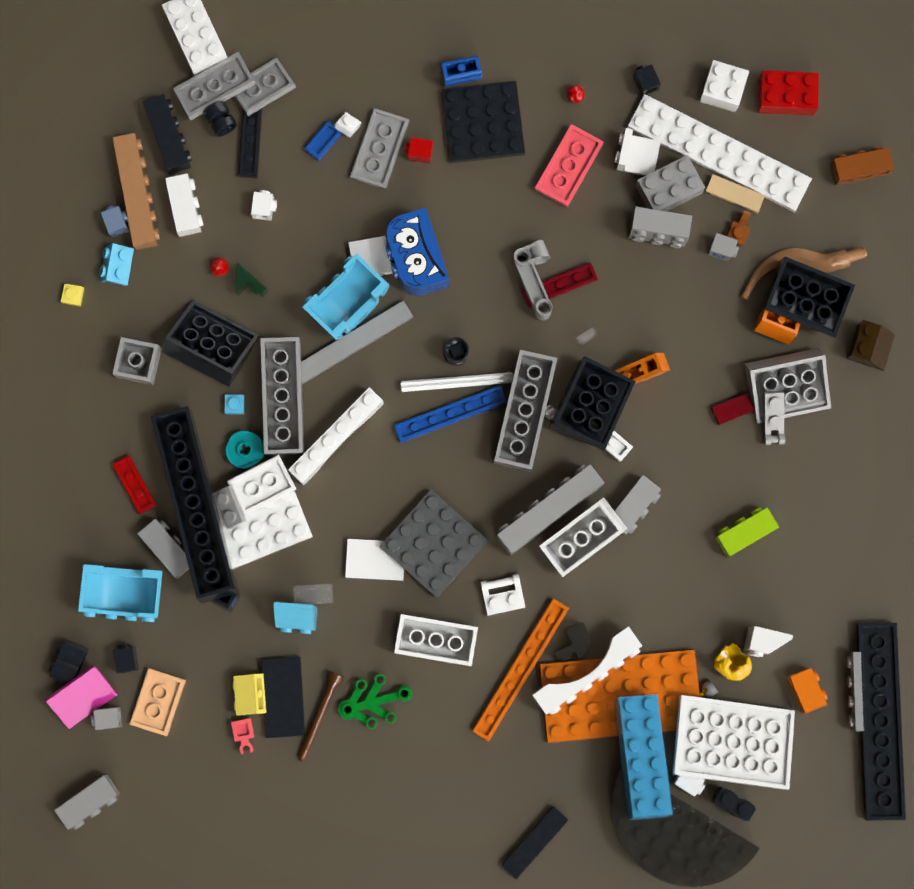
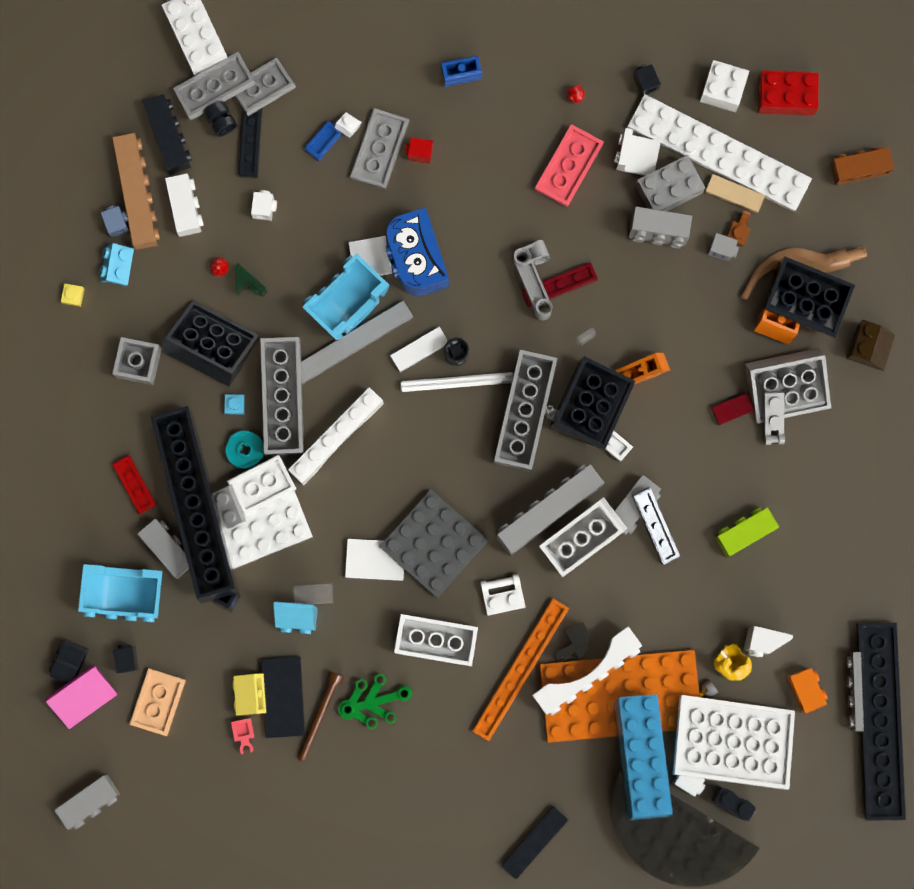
(107, 718): light grey brick -> none
(419, 349): none -> white tile
(450, 414): blue tile -> none
(483, 122): black plate -> none
(655, 525): none -> tile

